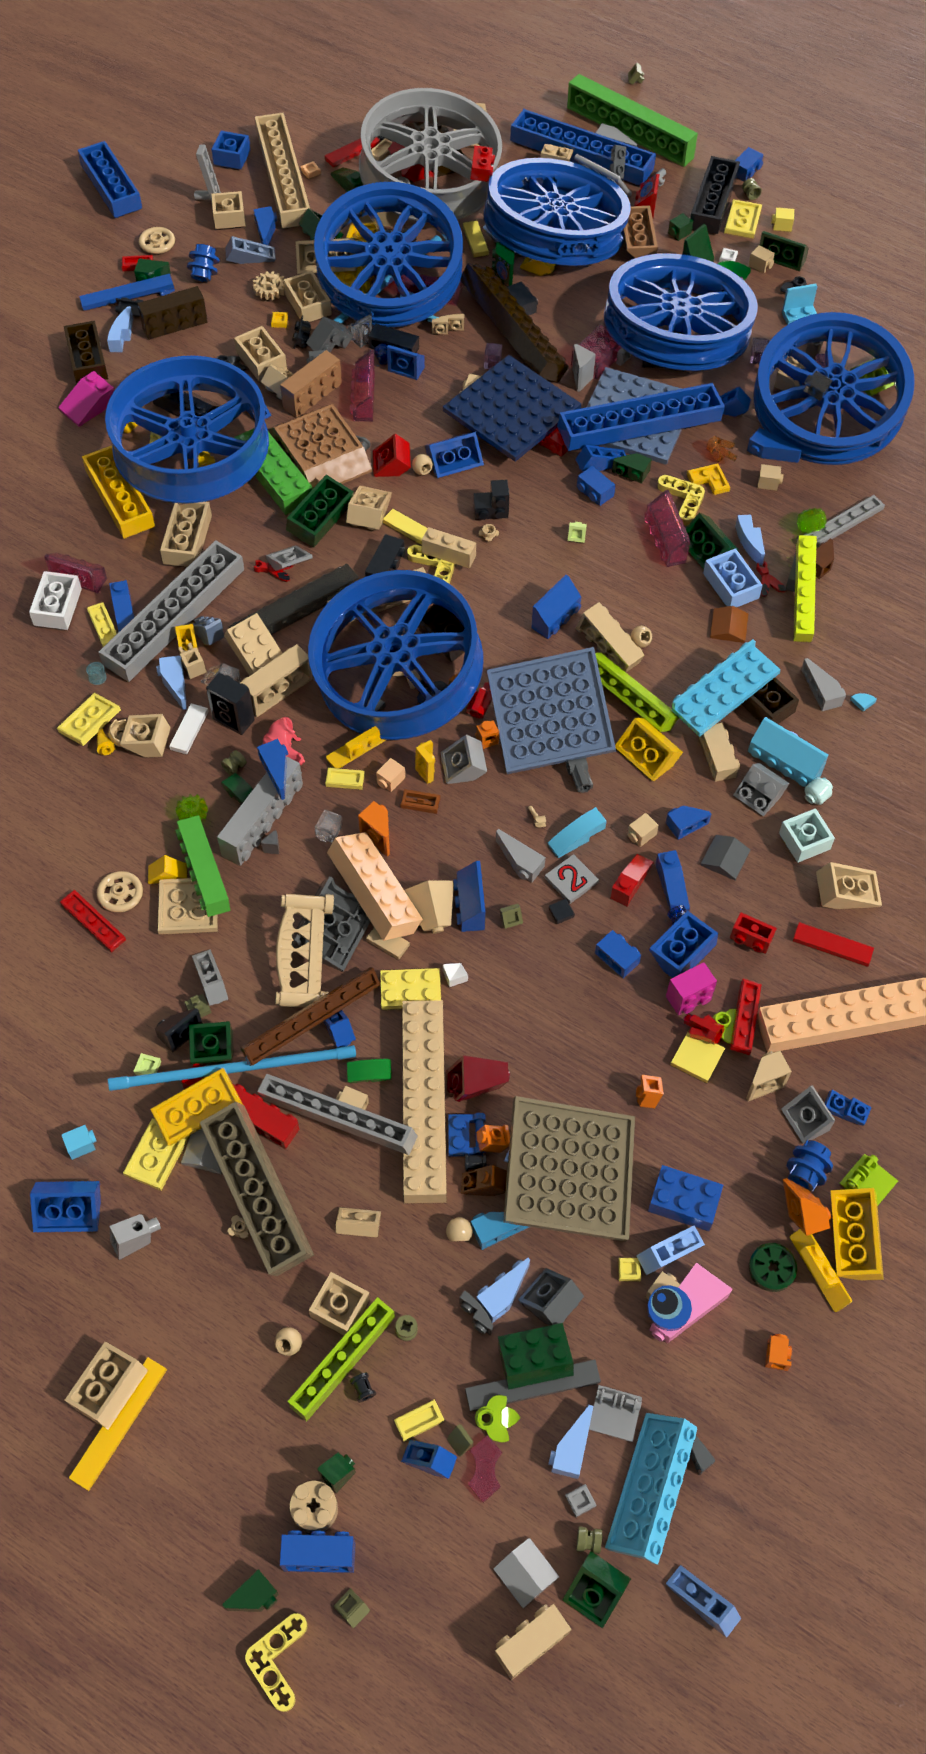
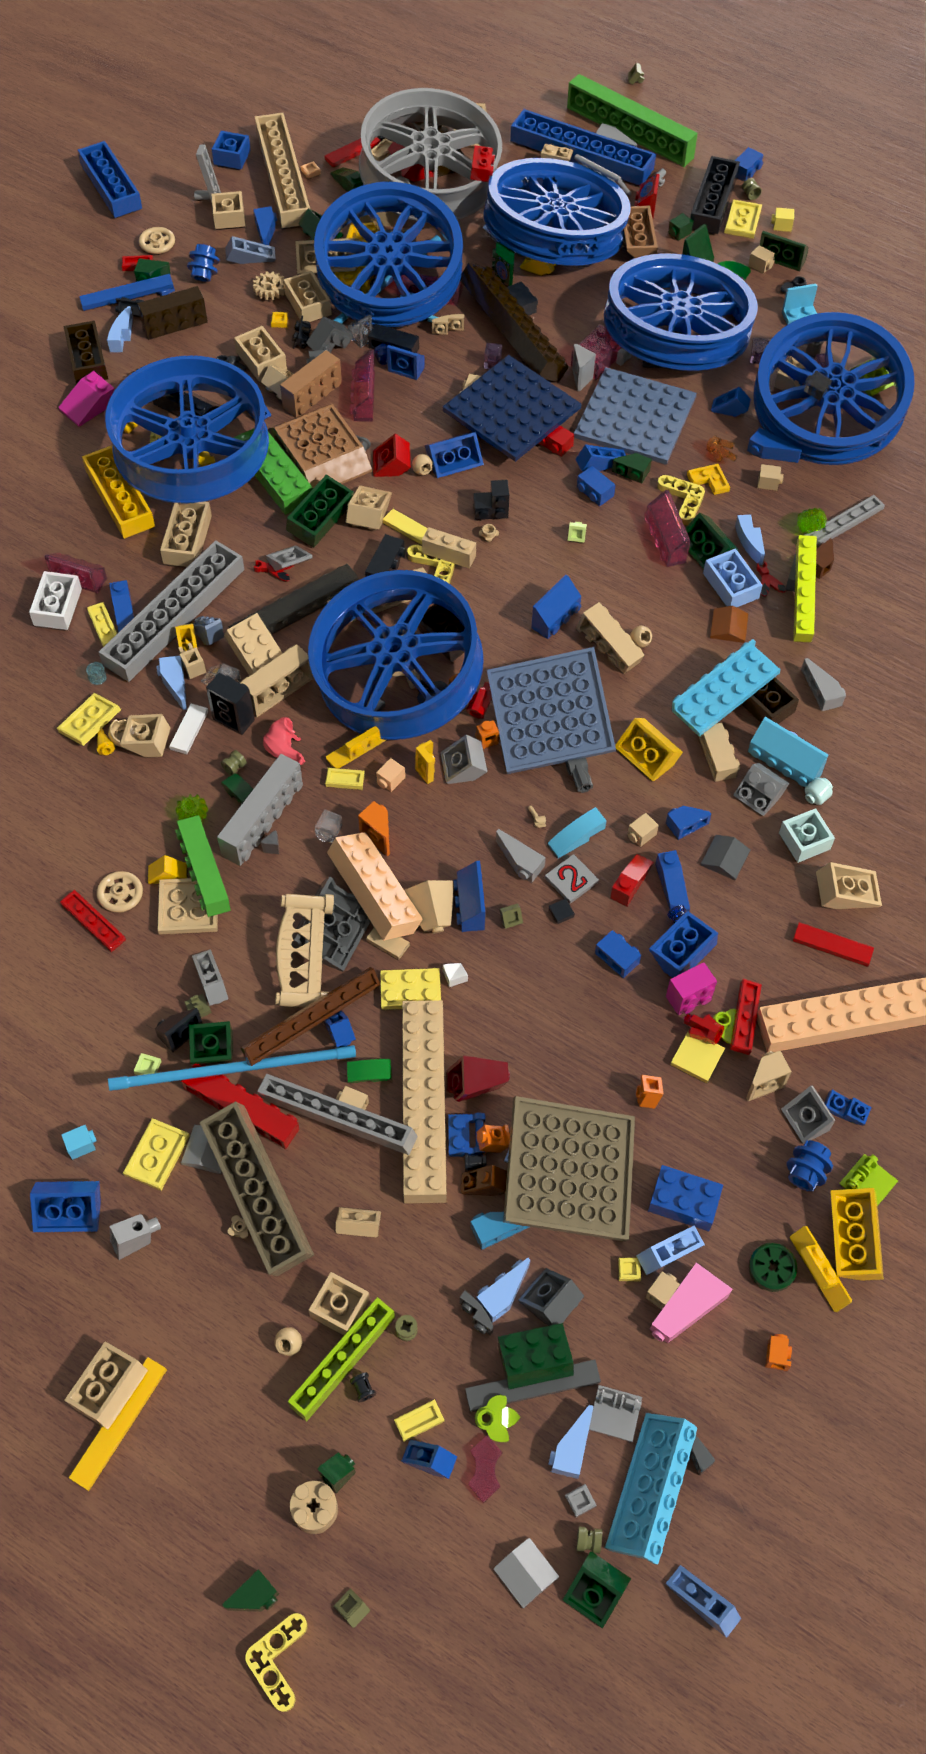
(184, 1111): yellow piece -> none
(275, 763): blue slope -> none
(317, 1552): blue brick -> none
(420, 804): dark orange tile -> none
(459, 1229): tan piece -> none
(460, 1440): olive slope -> none
(475, 239): light yellow tile -> none
(531, 1640): tan brick -> none
(618, 156): dark grey hinge -> none
(635, 695): lime brick -> none
(640, 416): blue brick -> none
(669, 1308): tile -> none
(728, 255): white tile -> none
(752, 933): red brick -> none
(805, 1209): orange slope -> none
(863, 700): medium azure tile -> none

